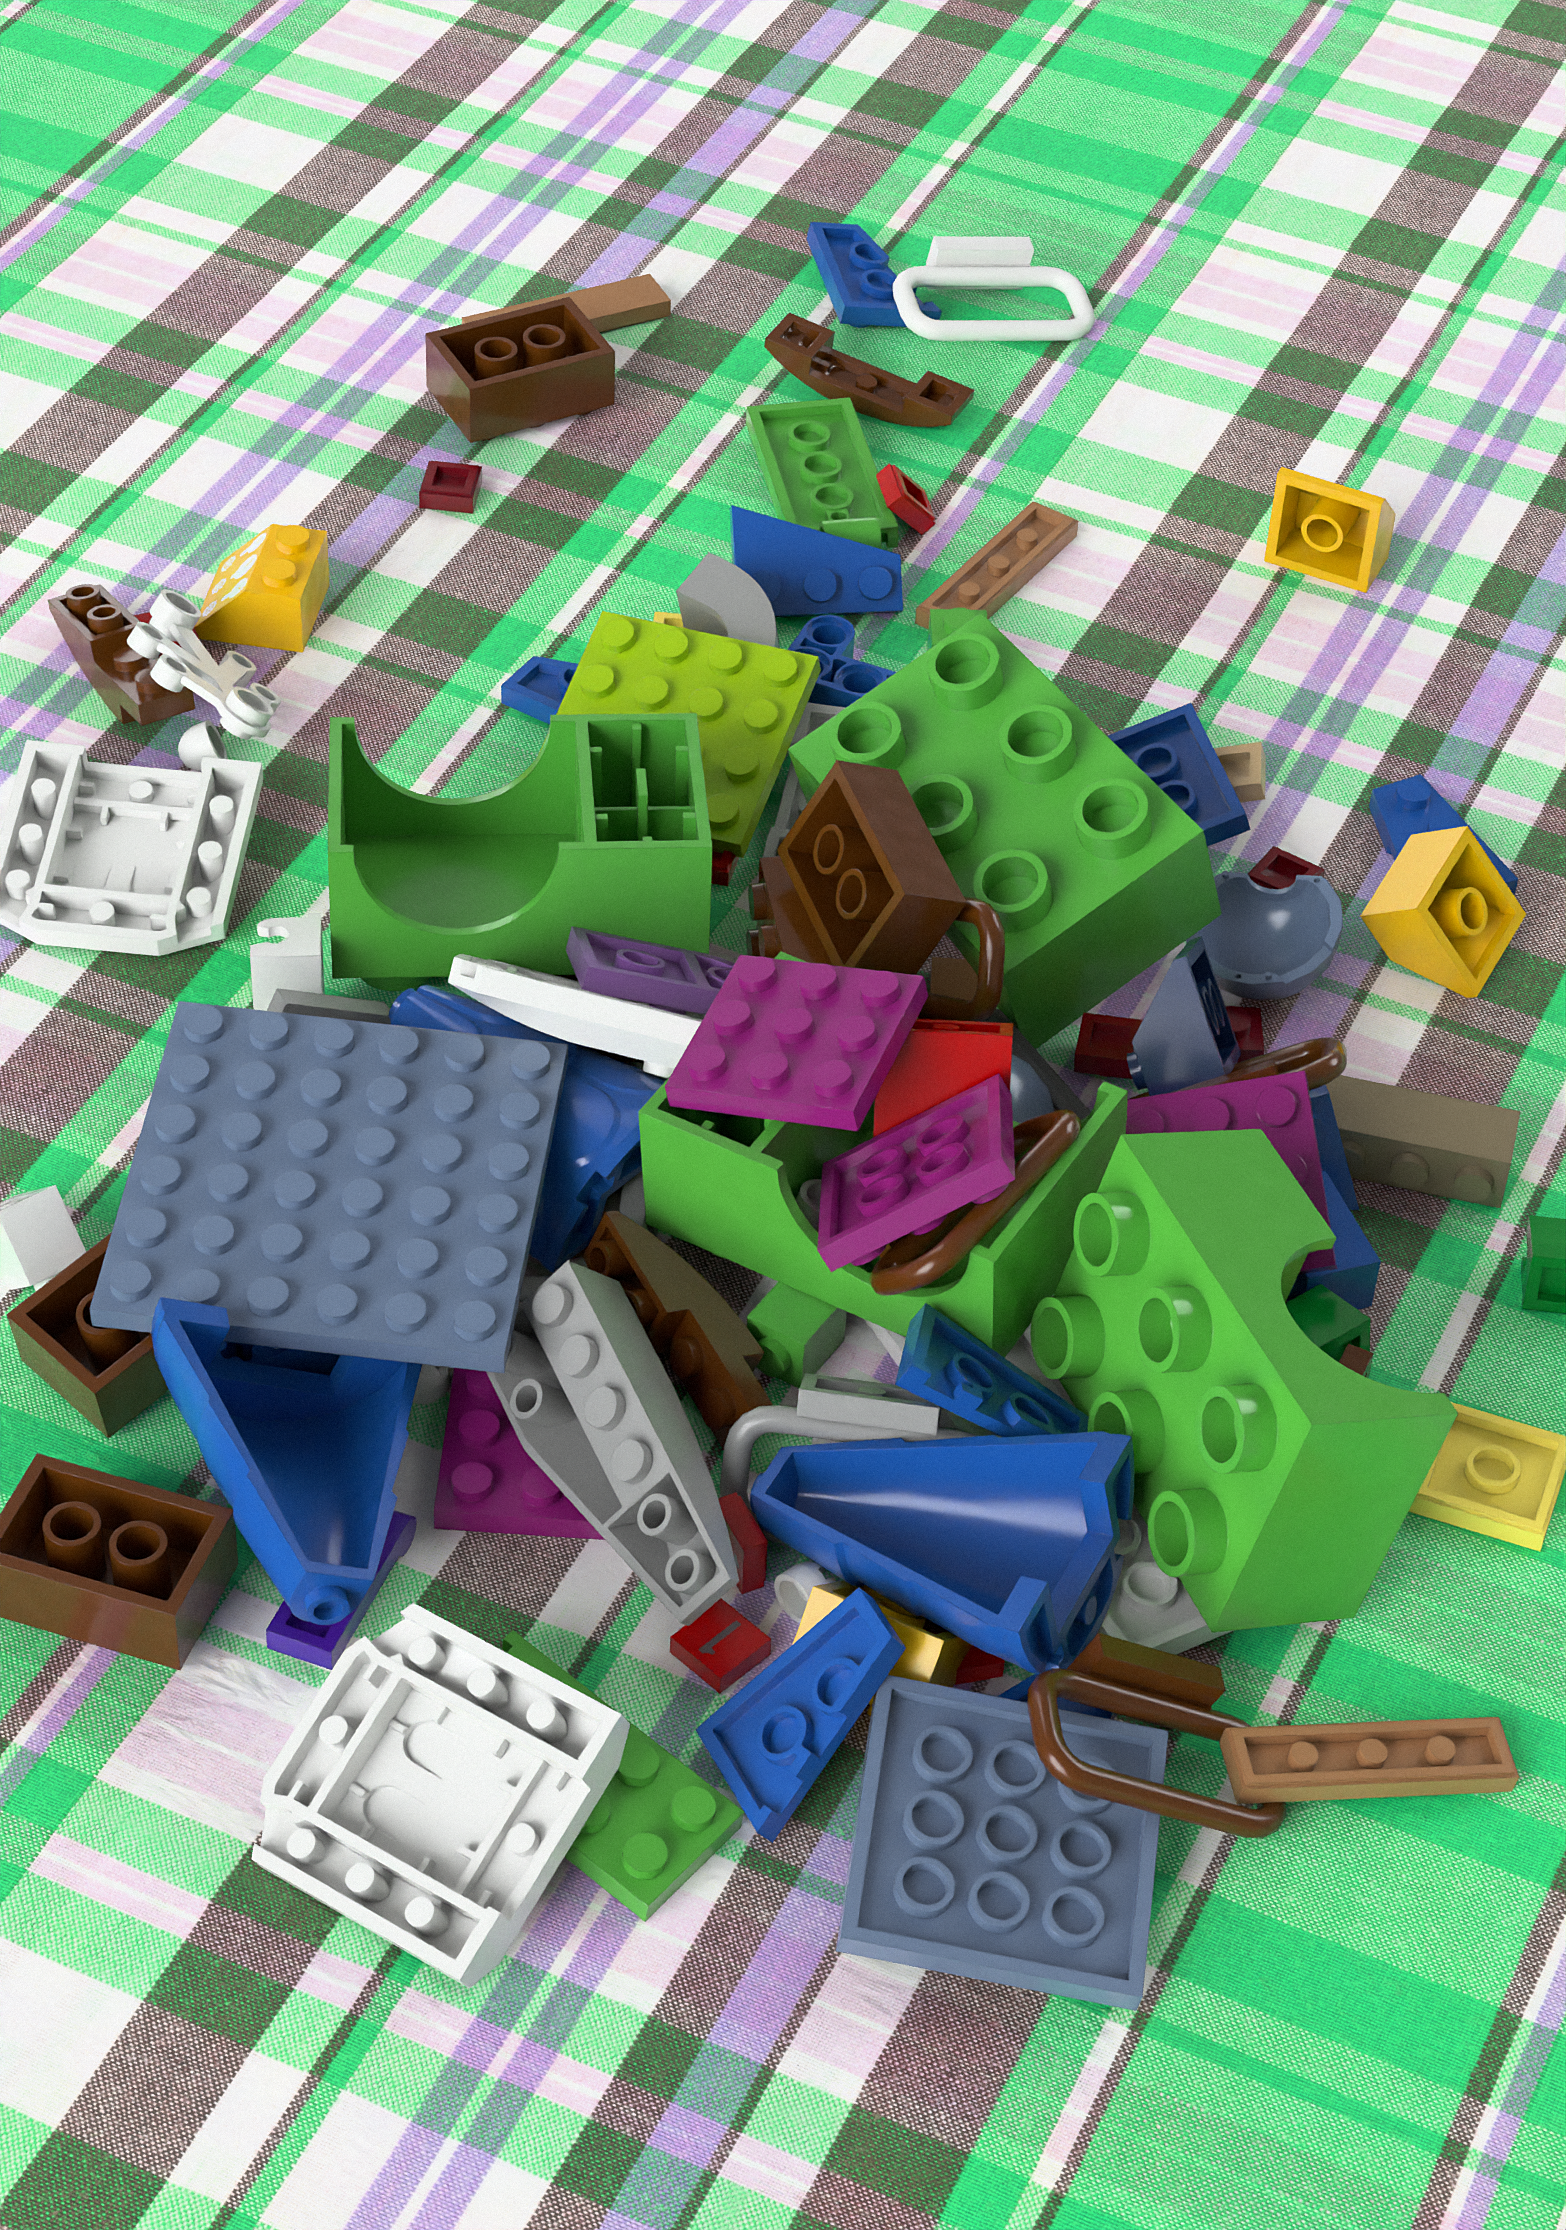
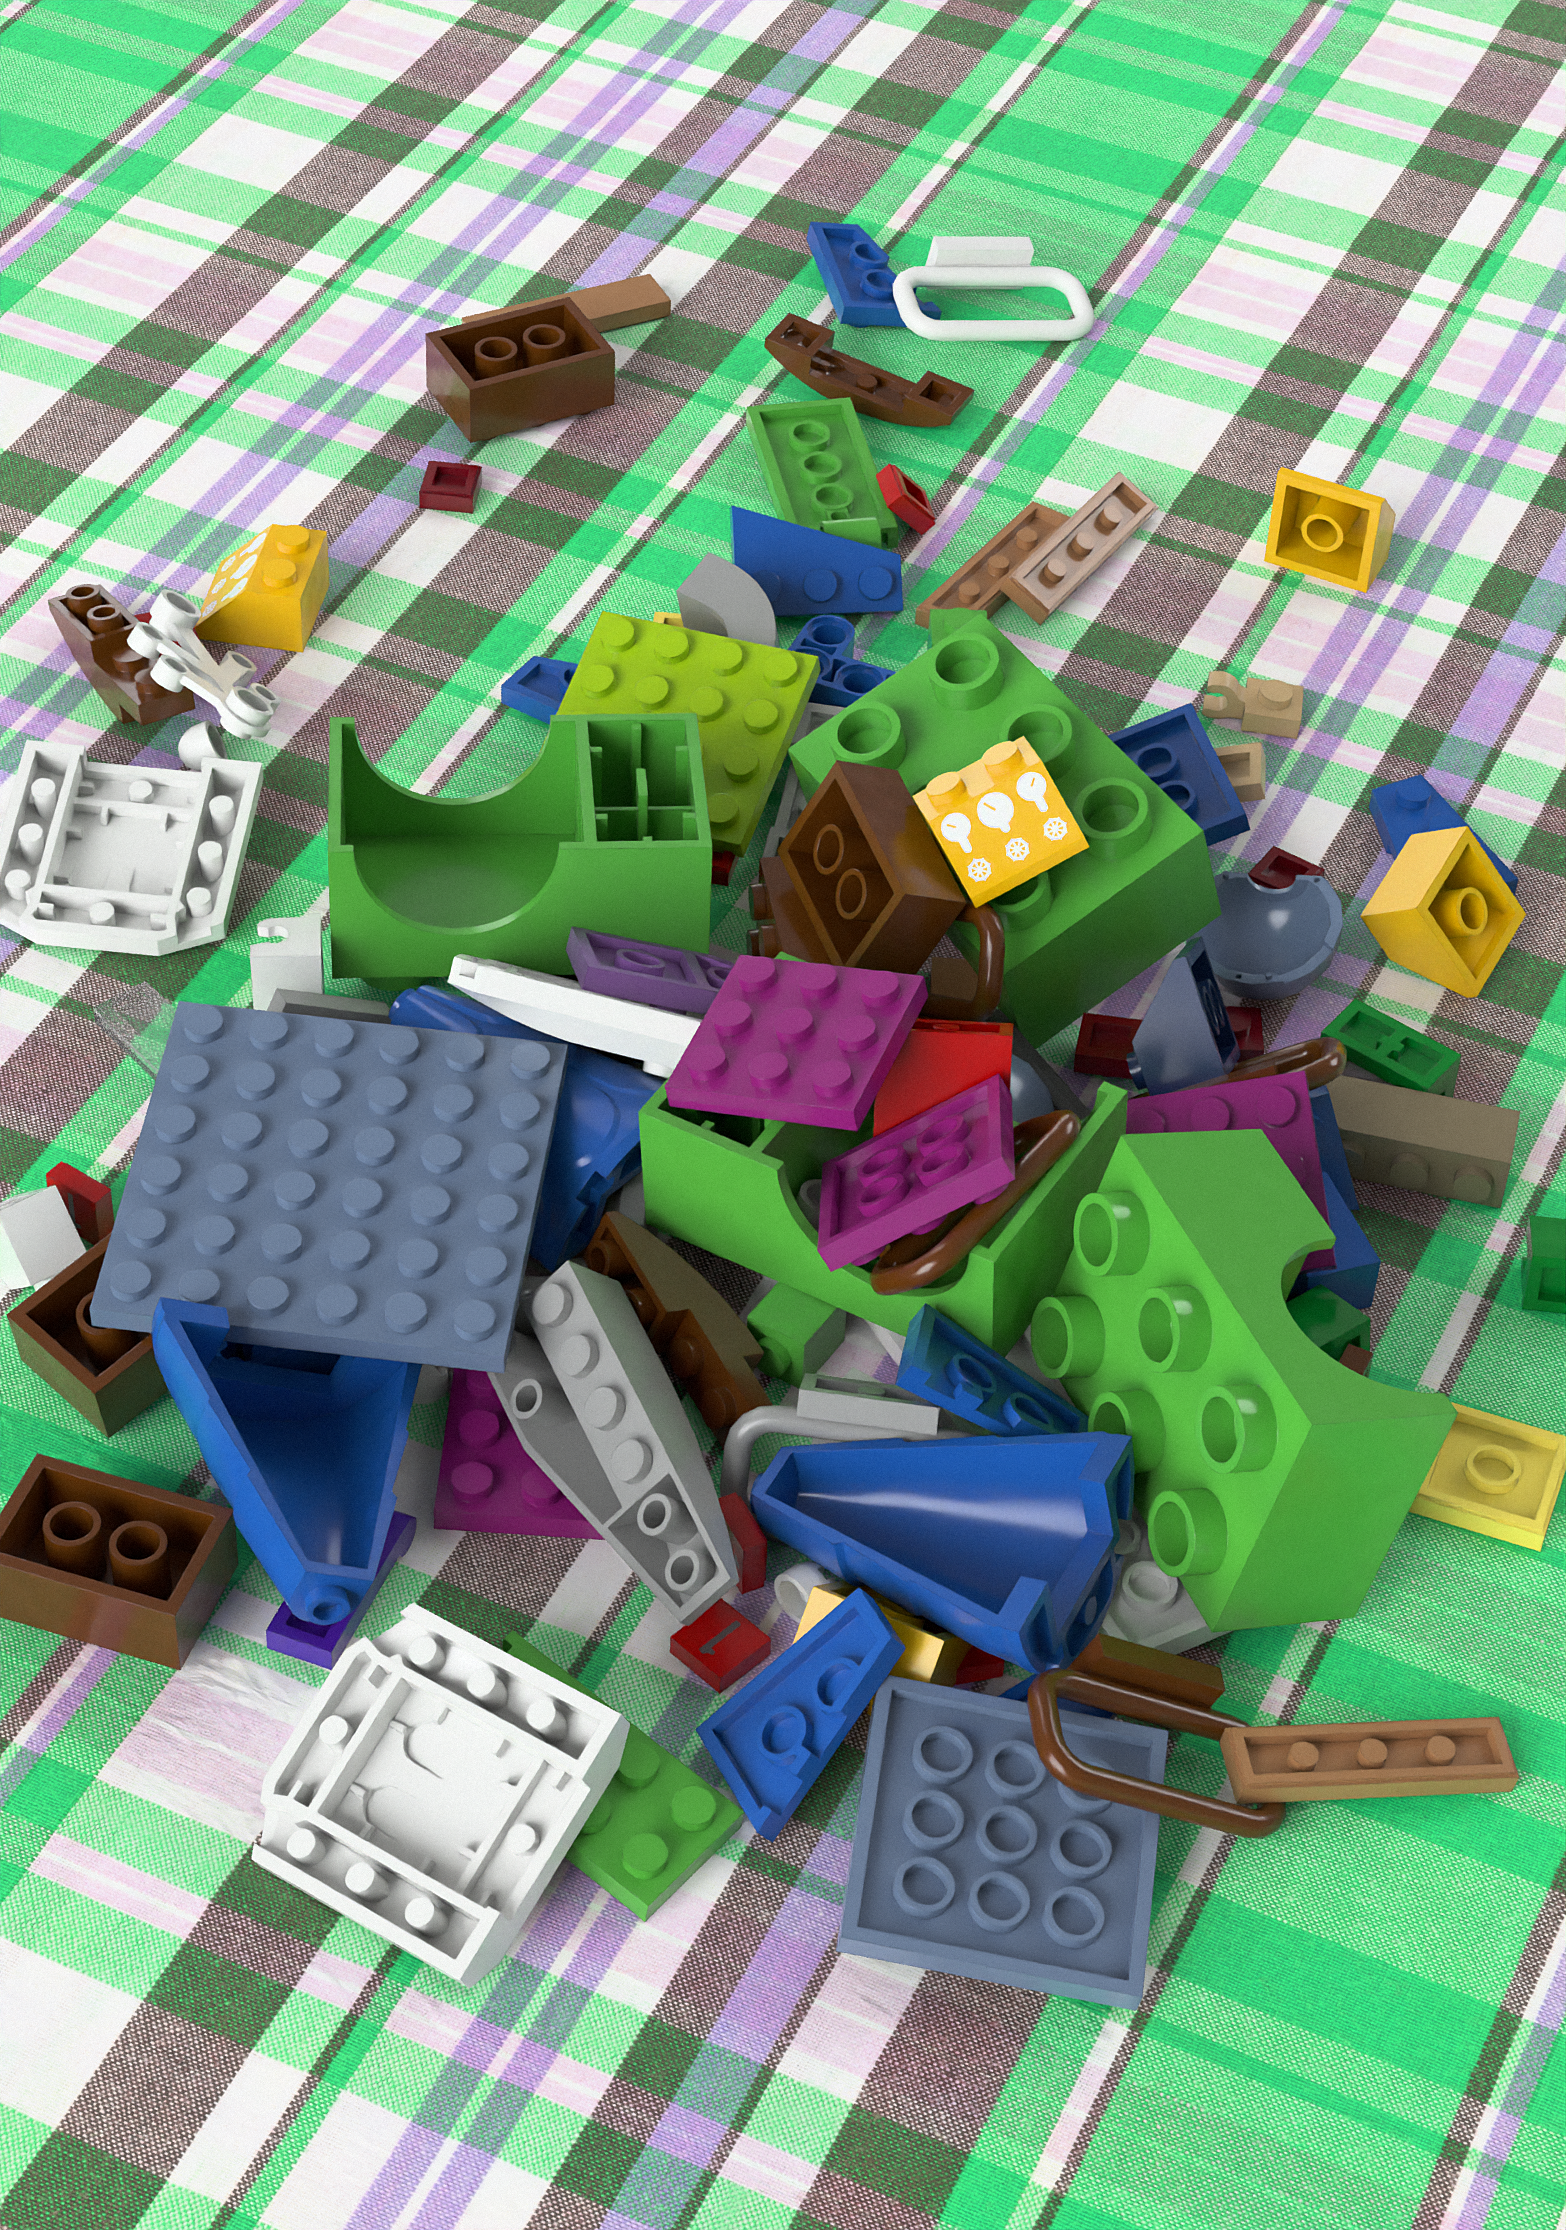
(86, 1201): none -> red tile
(138, 1024): none -> clear tile
(999, 821): none -> yellow slope
(1079, 548): none -> medium nougat tile
(1262, 705): none -> tan plate
(1394, 1050): none -> green hinge

